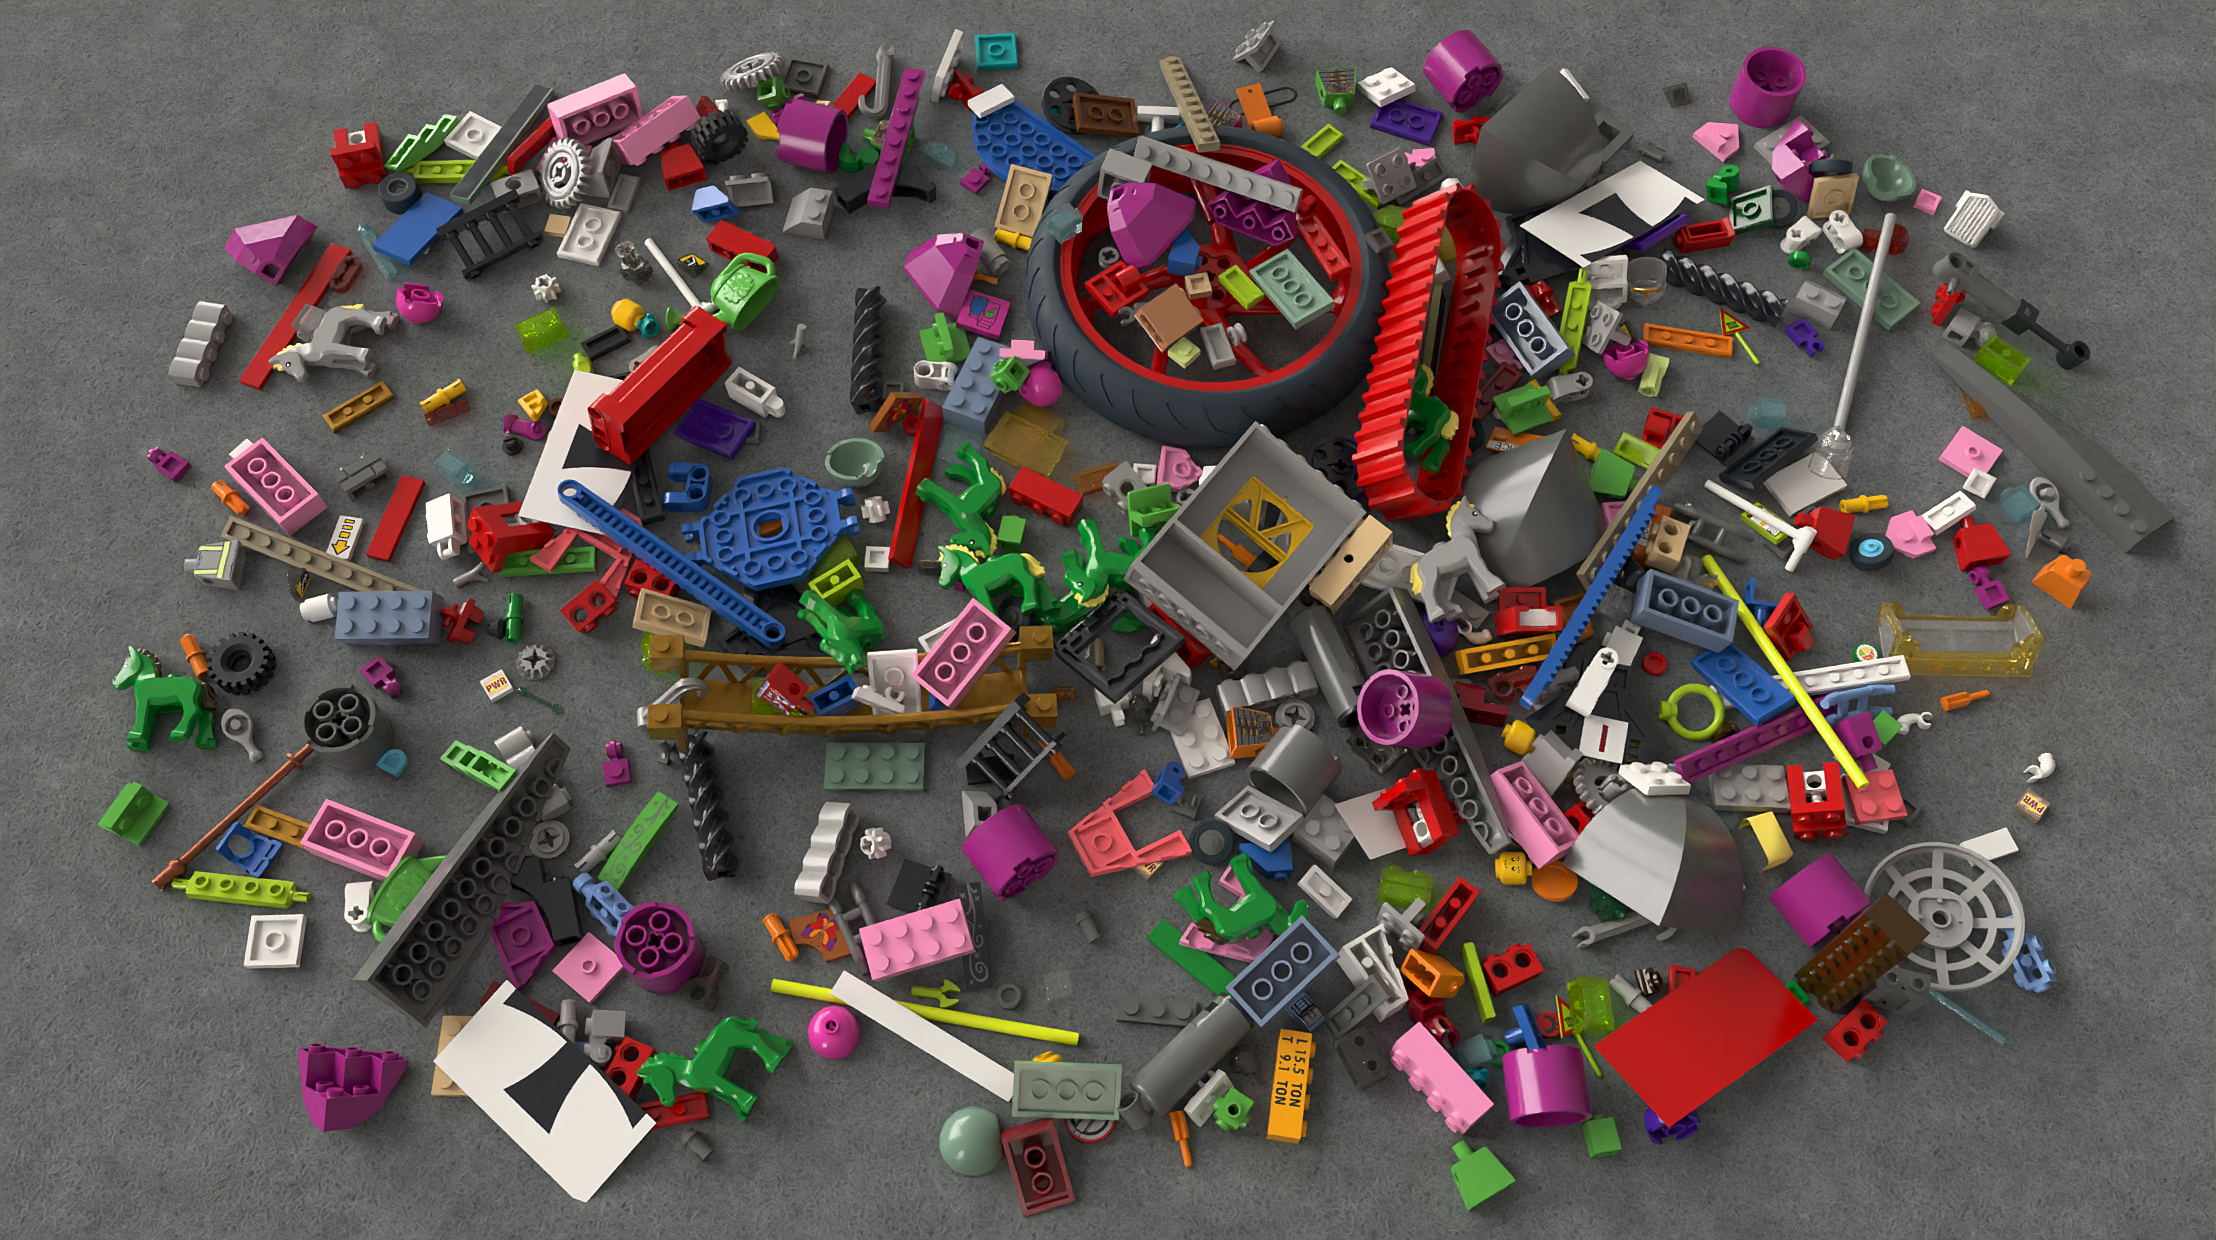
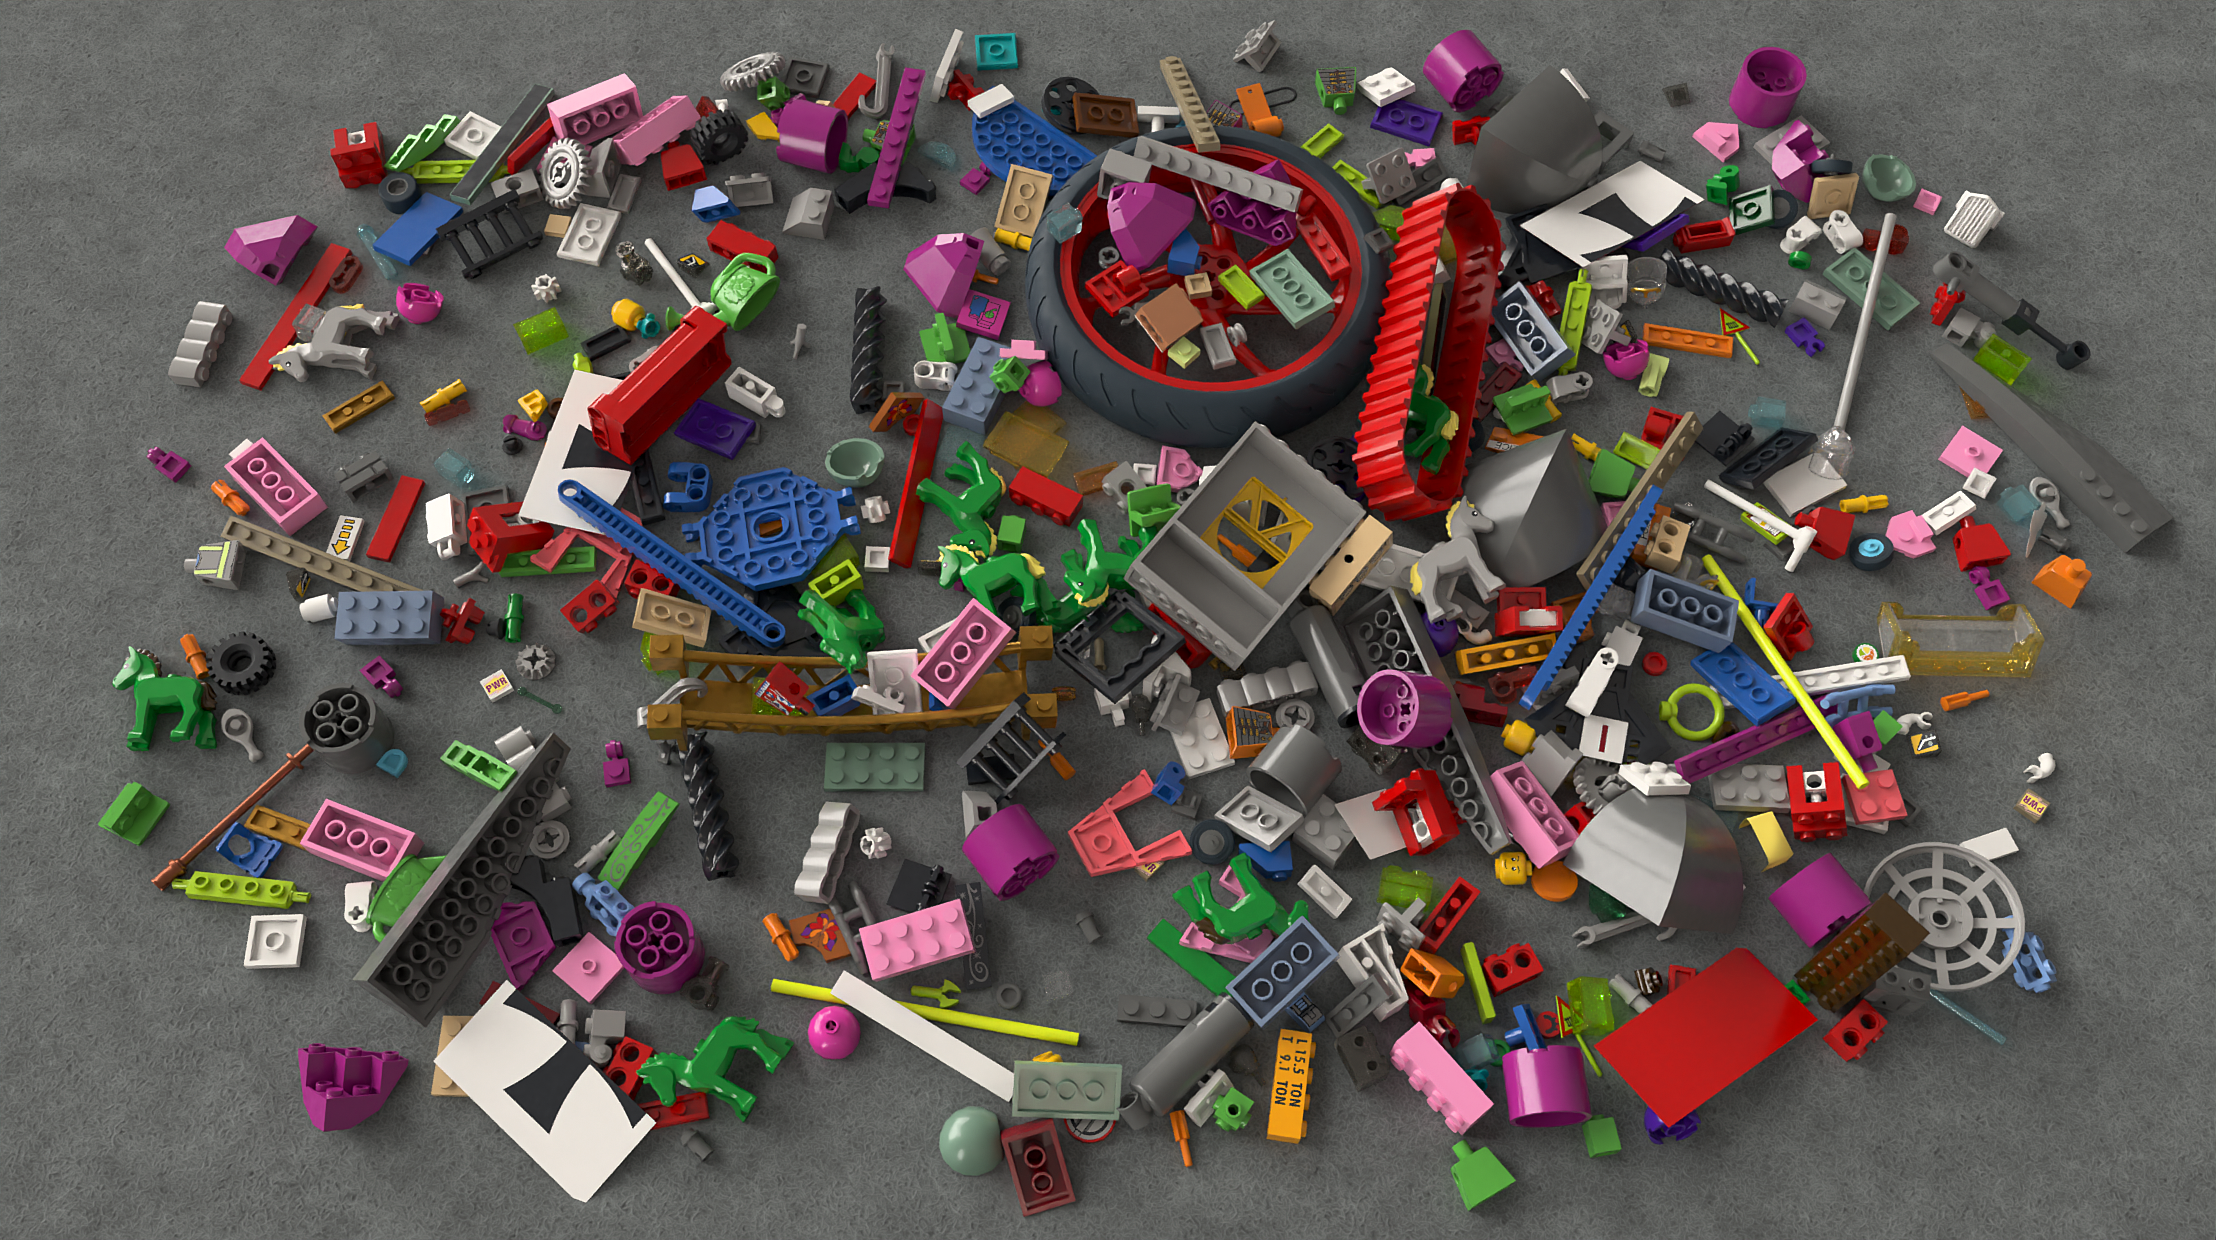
(1924, 744): none -> slope

